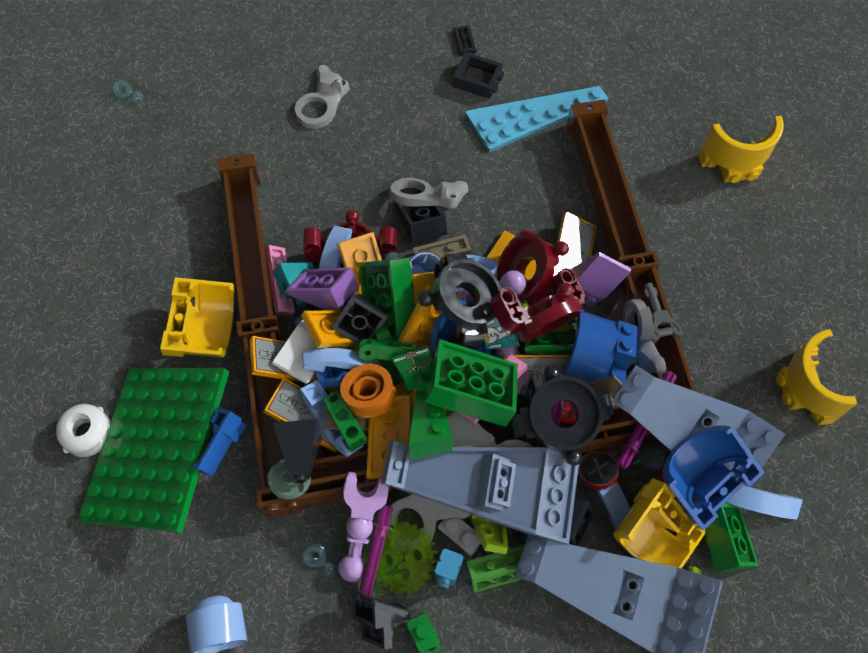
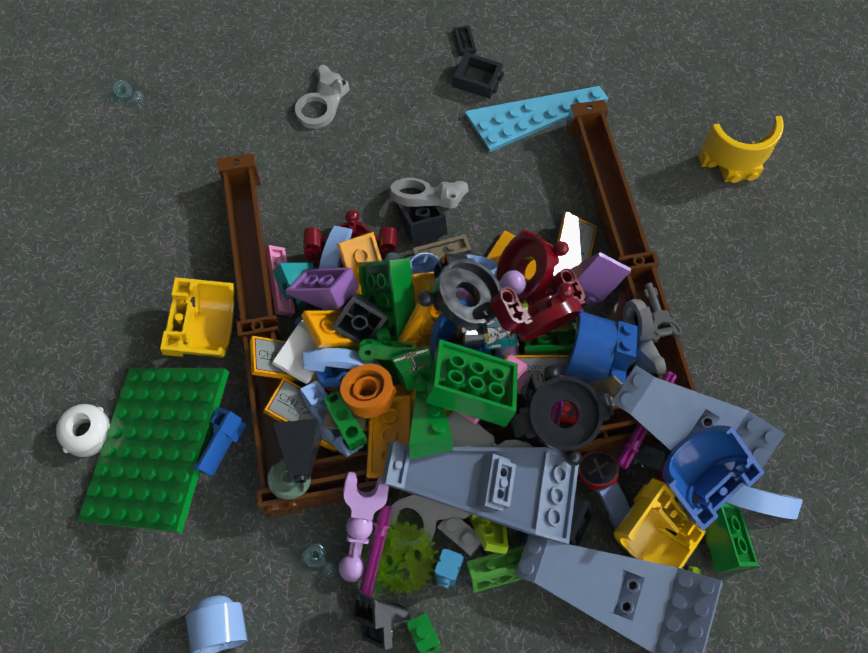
(803, 388): yellow piece -> none

